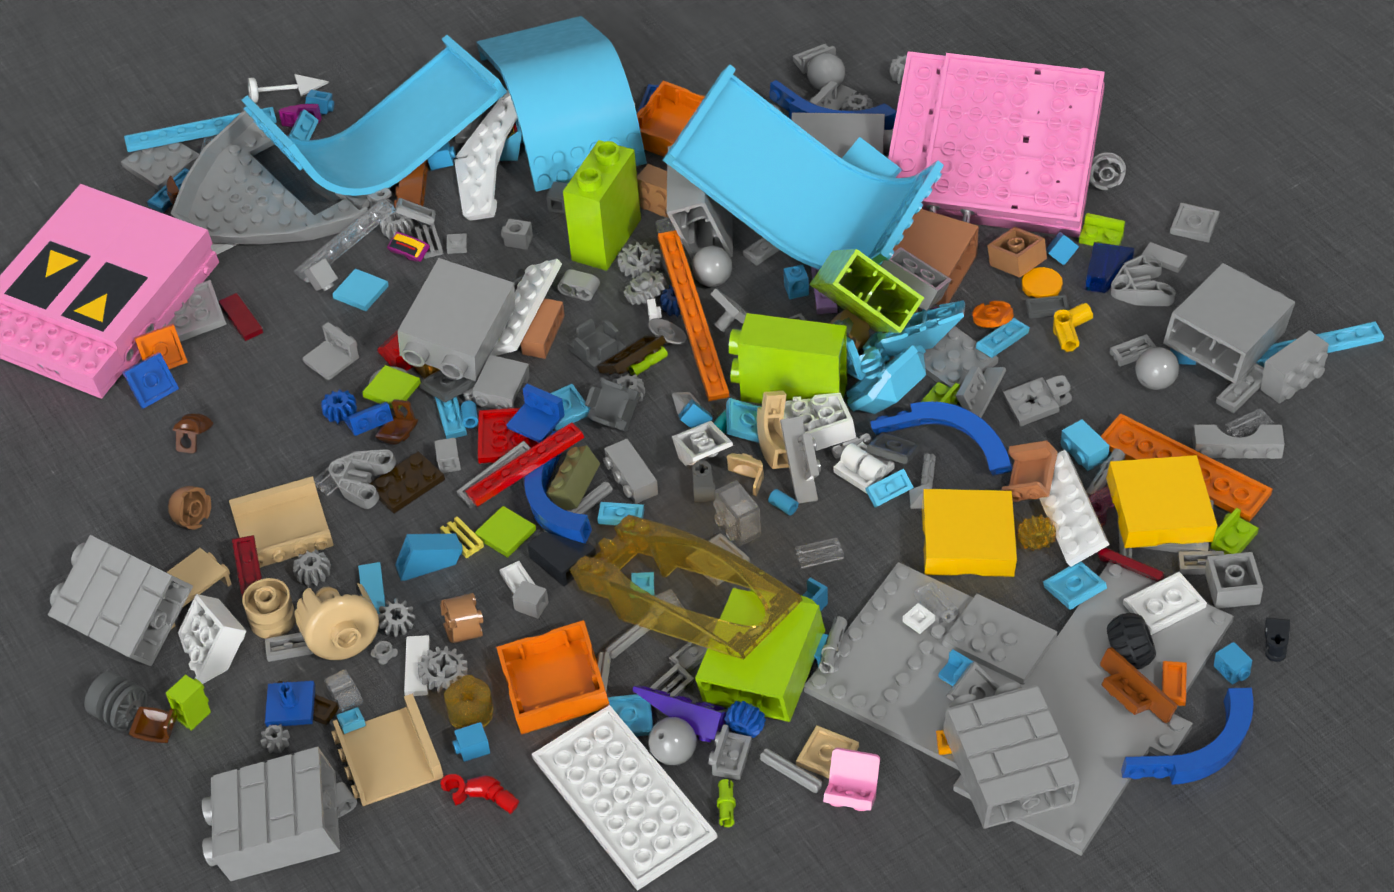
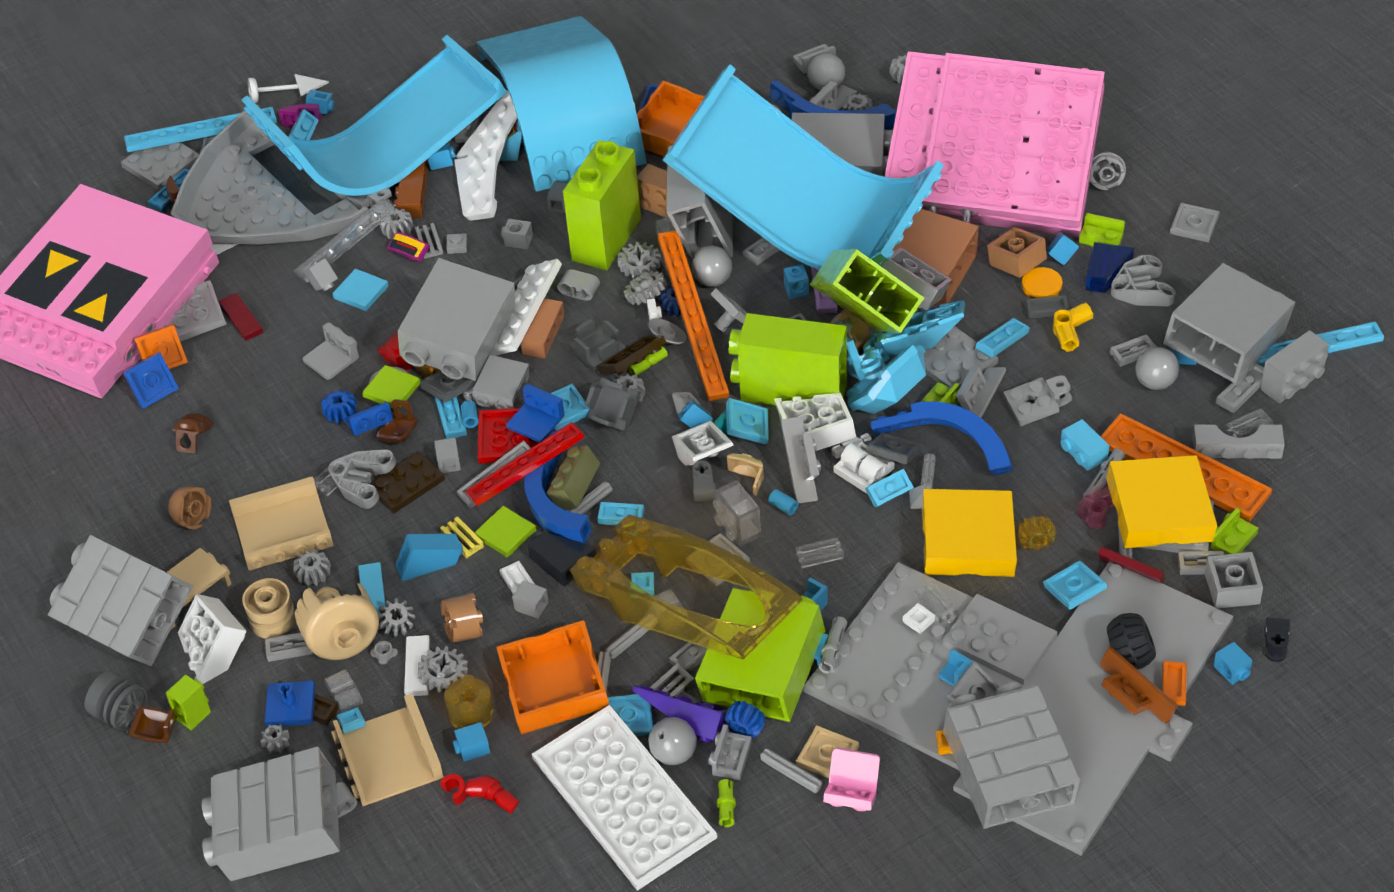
(246, 561): dark red tile -> none
(415, 211): light grey tile -> none
(630, 471): light grey brick -> none
(770, 429): tan arch -> none
(871, 160): medium azure tile -> none
(992, 315): orange tile -> none
(1031, 470): nougat panel -> none
(1072, 513): white plate -> none
(1165, 602): white tile -> none
(1170, 259): light grey tile -> none
(1207, 760): blue arch -> none

